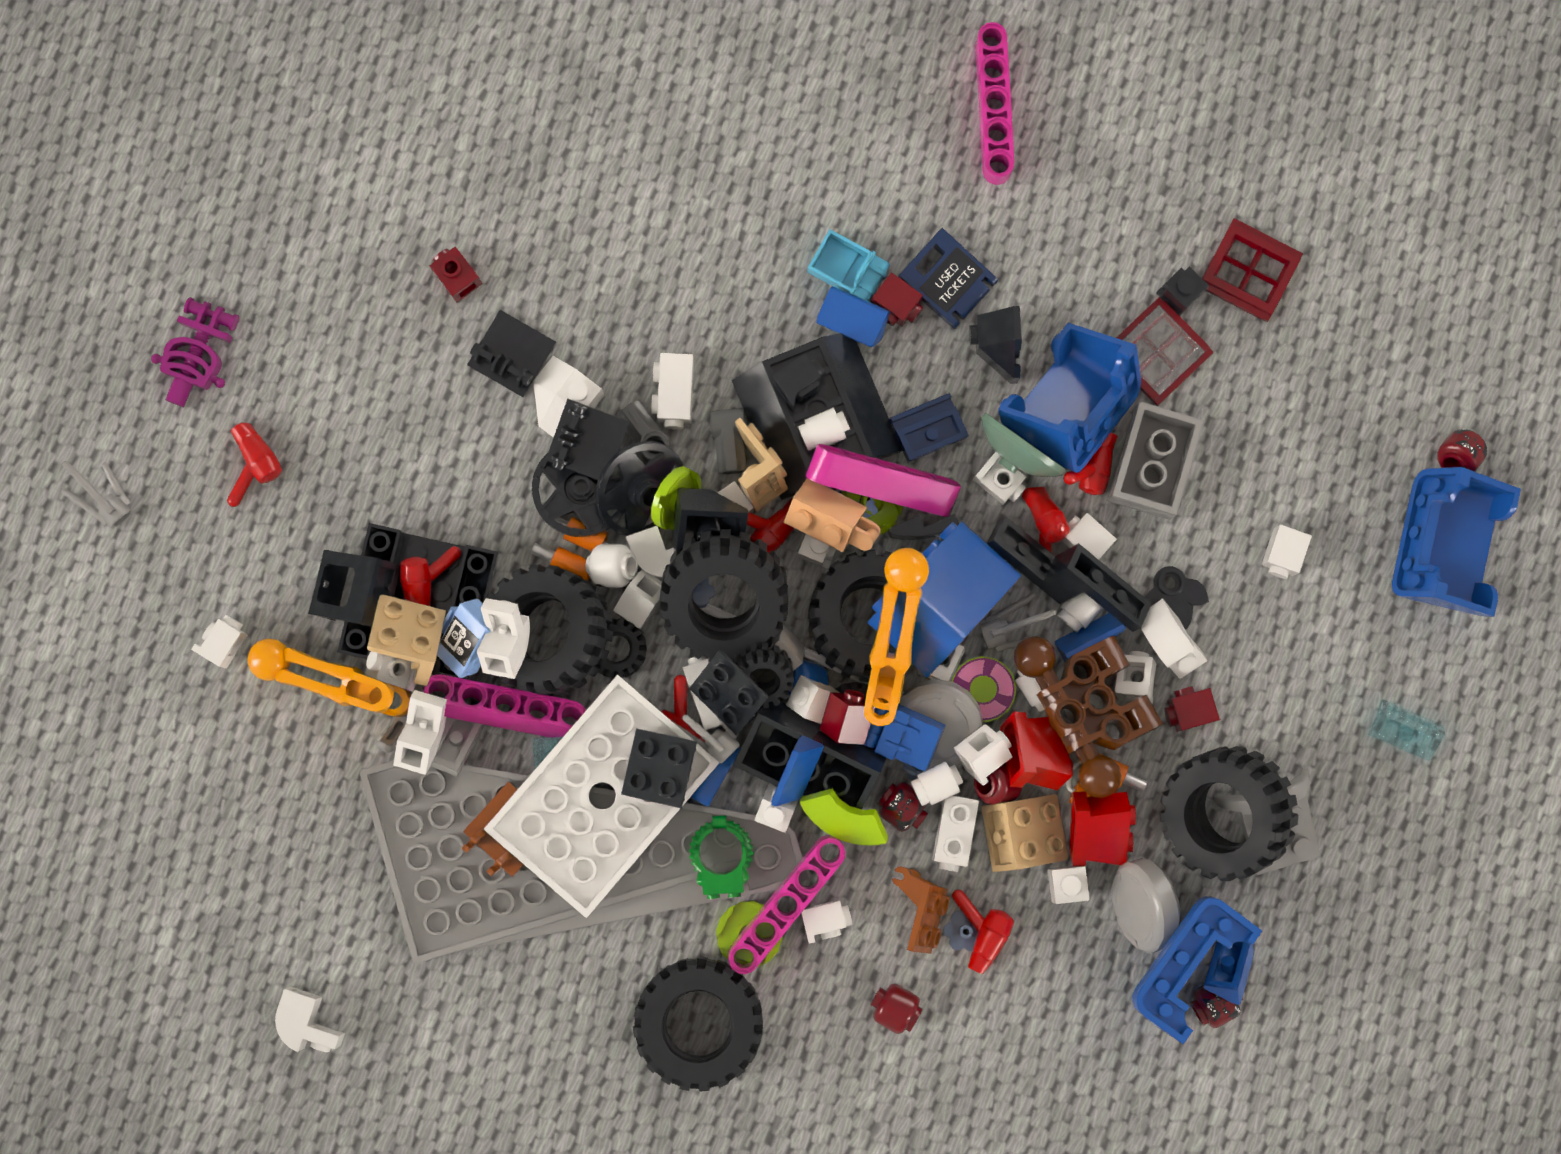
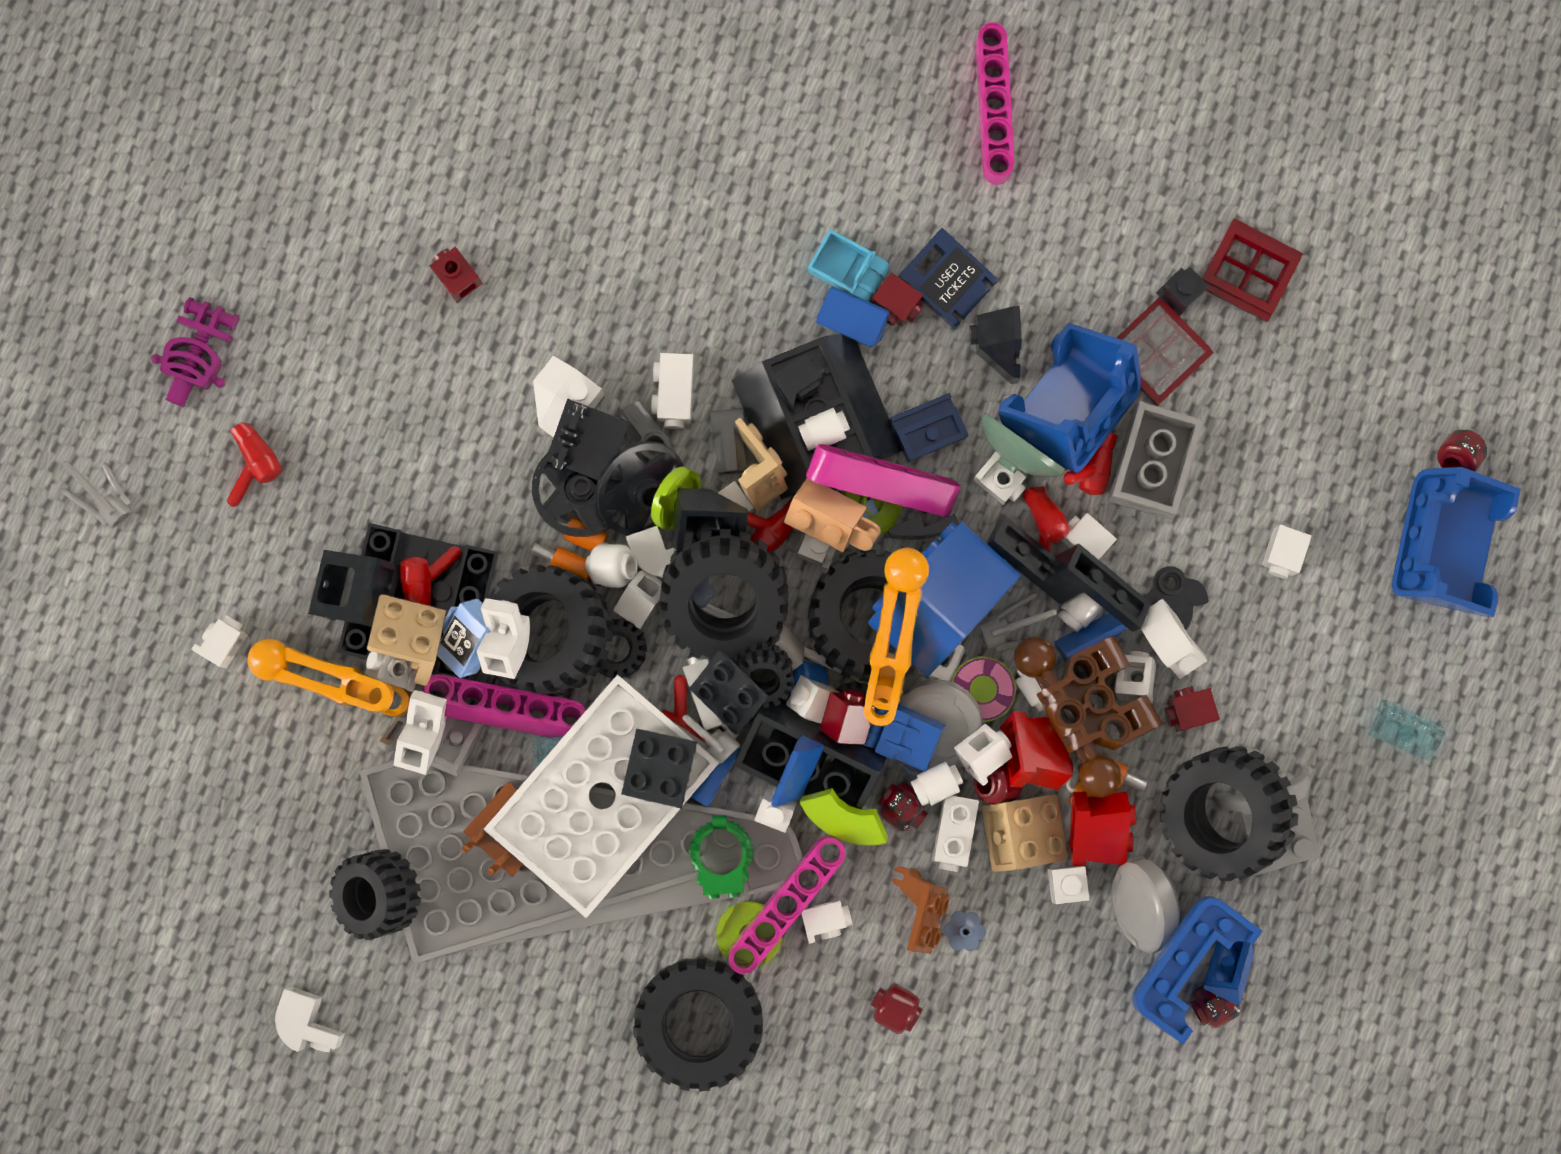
(369, 875): none -> black tyre
(511, 353): black hinge -> none
(992, 932): red piece -> none

